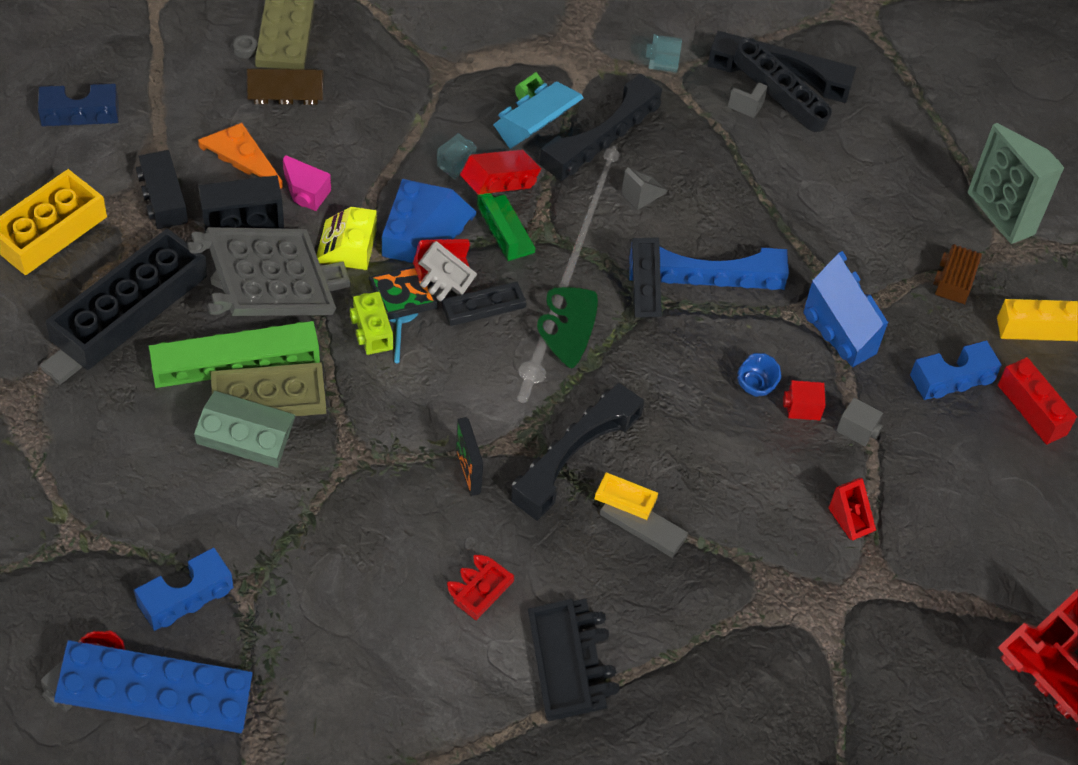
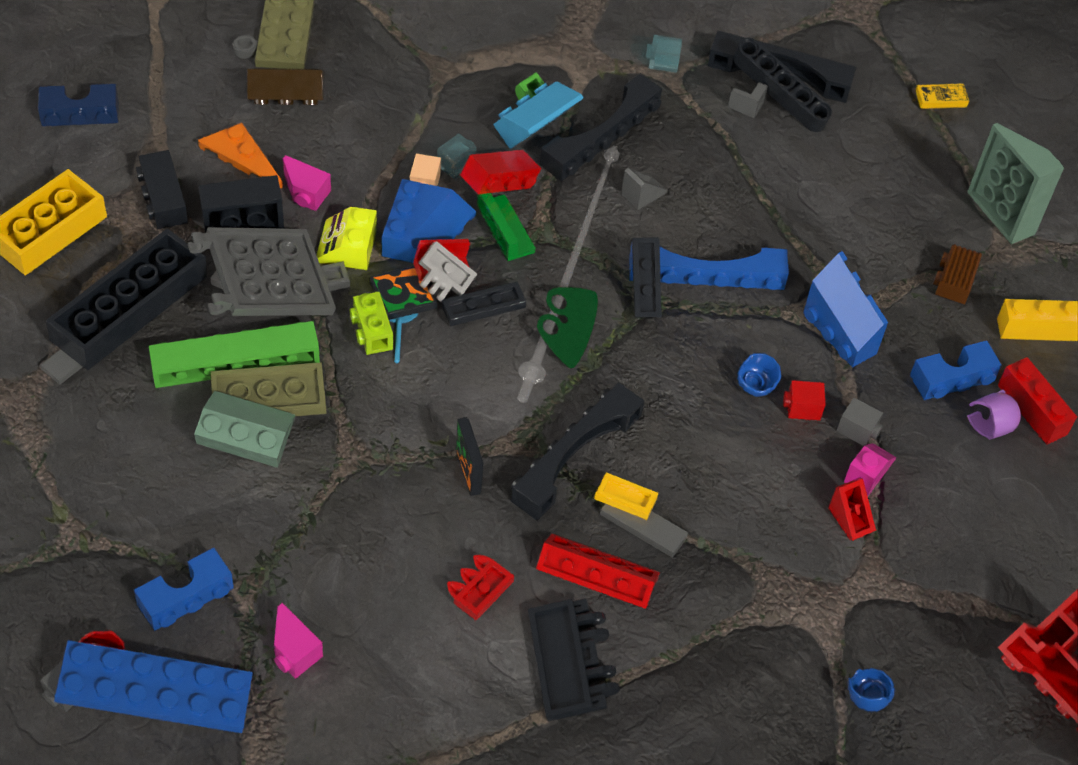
(294, 644): none -> dark pink slope
(426, 169): none -> light nougat brick
(597, 570): none -> red fence
(870, 465): none -> dark pink slope
(871, 689): none -> blue hair
(942, 96): none -> yellow tile
(1003, 415): none -> medium lavender helmet

